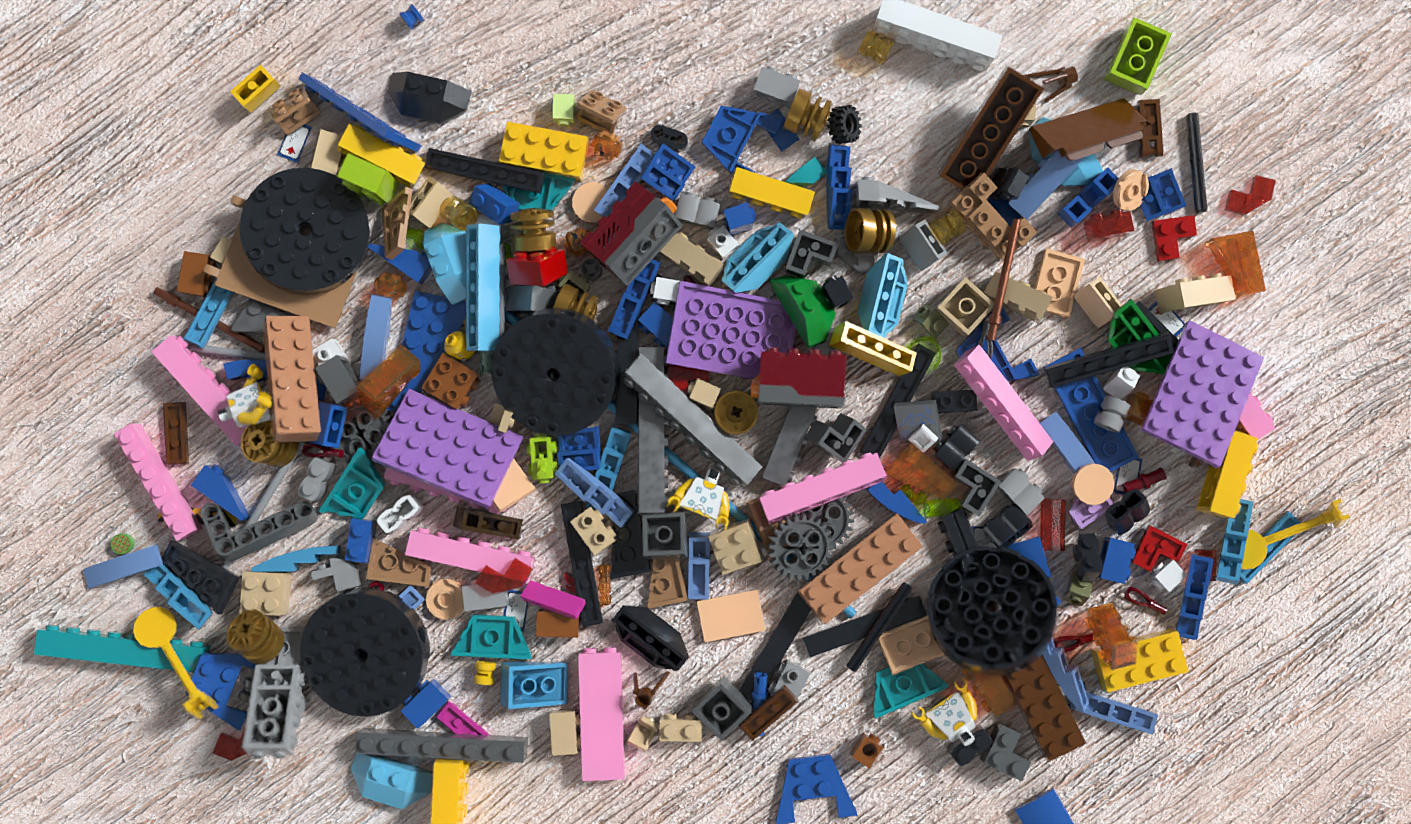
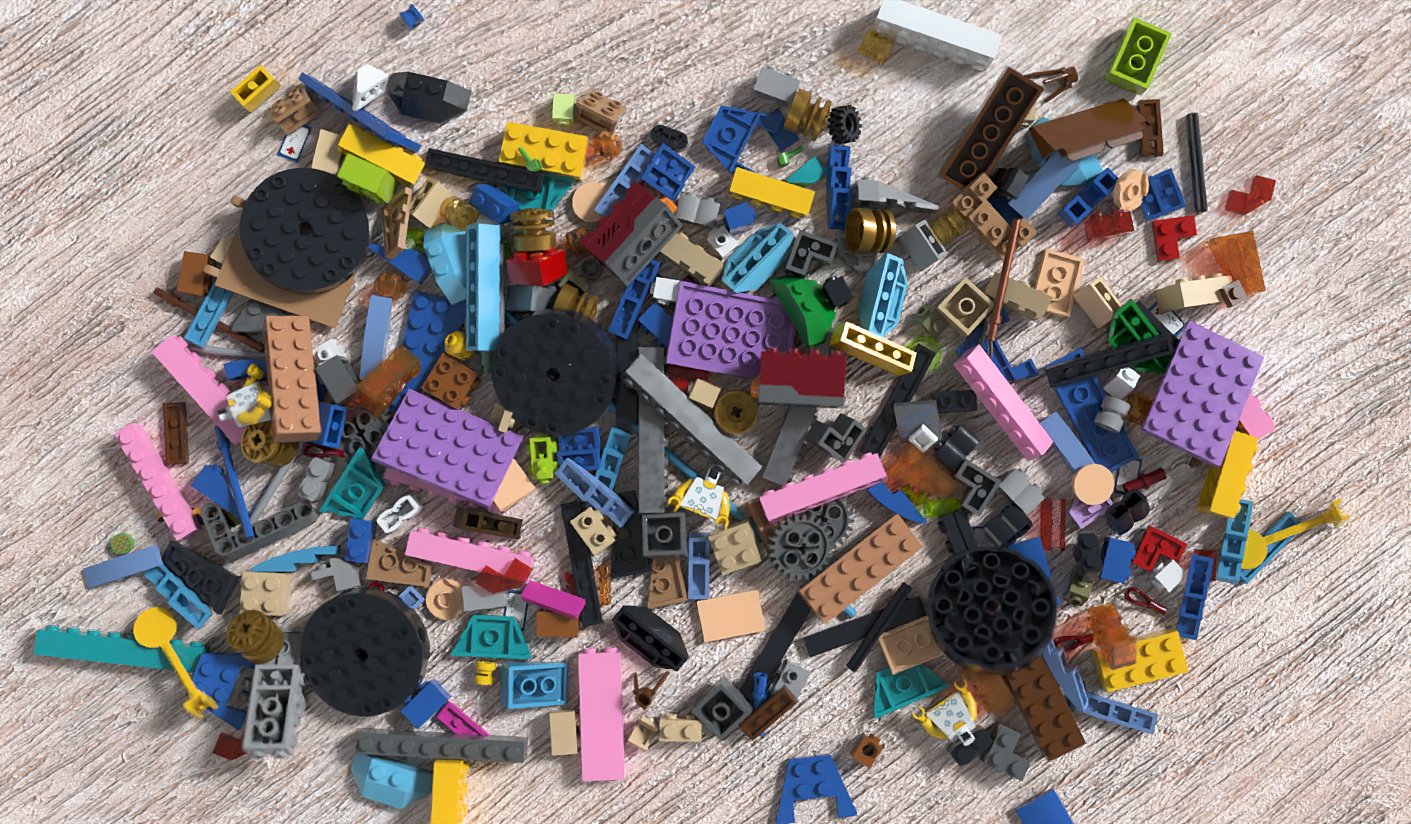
(223, 445): none -> blue bar
(368, 85): none -> white slope
(532, 165): none -> bright green hand
(783, 159): none -> bright green hand
(1233, 293): none -> plate

